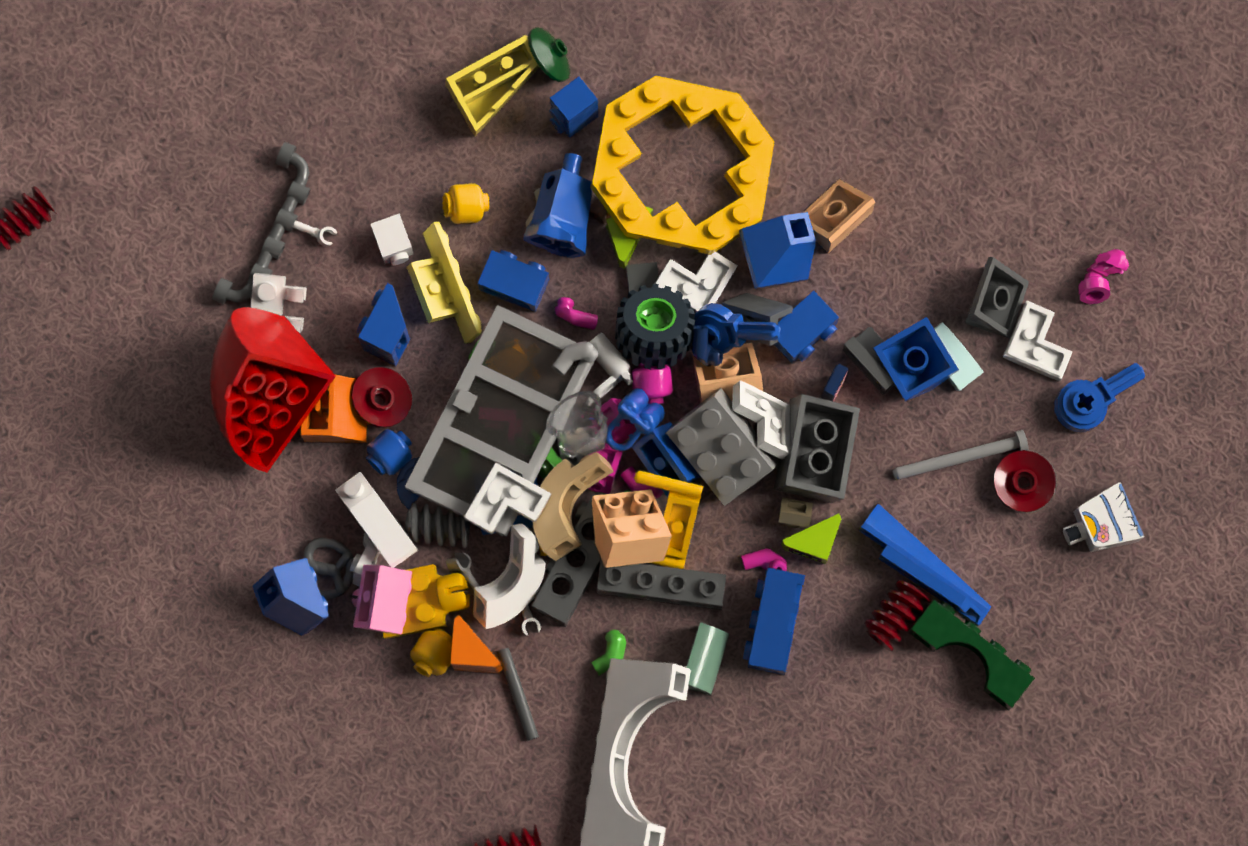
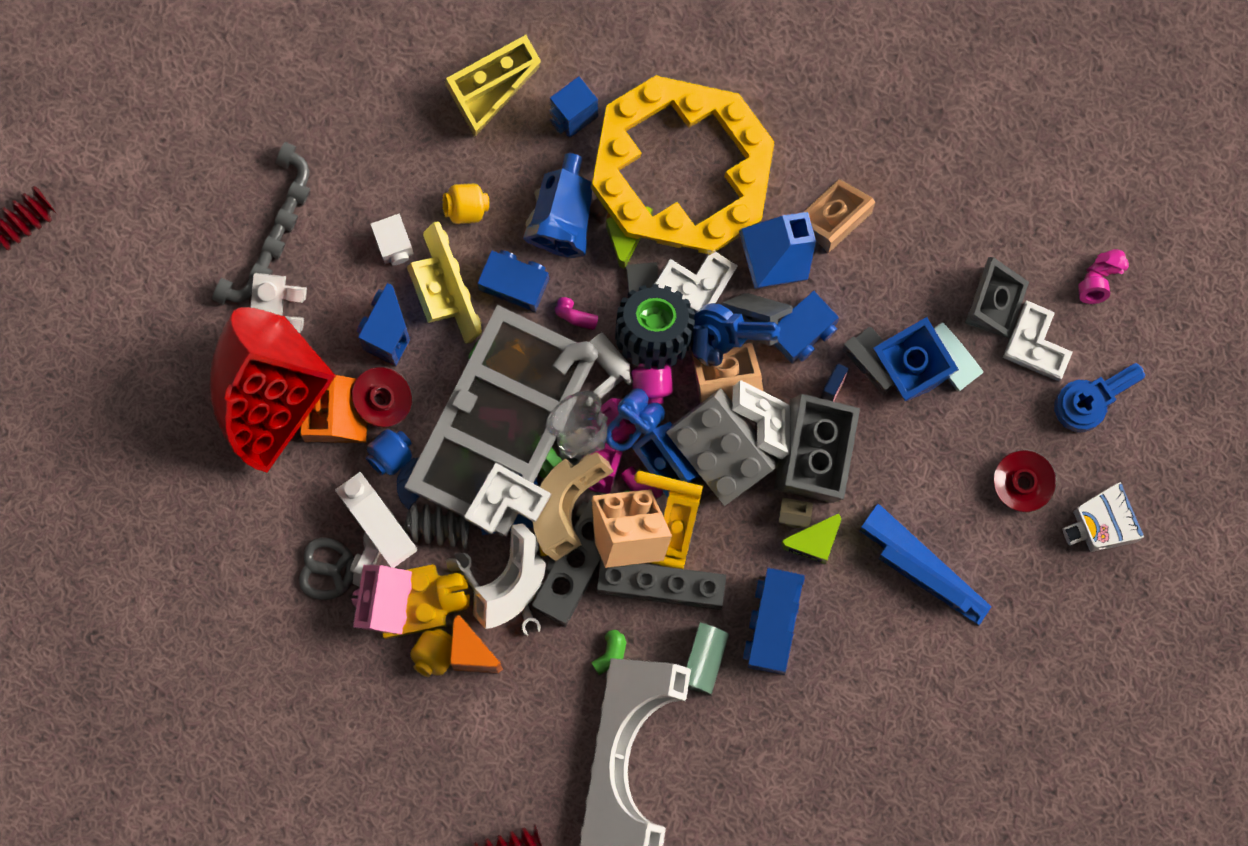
(292, 596): blue slope -> none
(315, 232): white hand -> none
(518, 694): dark grey bar -> none
(549, 54): dark green dish -> none
(764, 558): dark pink arm -> none
(895, 614): dark red piece -> none
(962, 456): light grey bar -> none
(1004, 677): dark green arch -> none

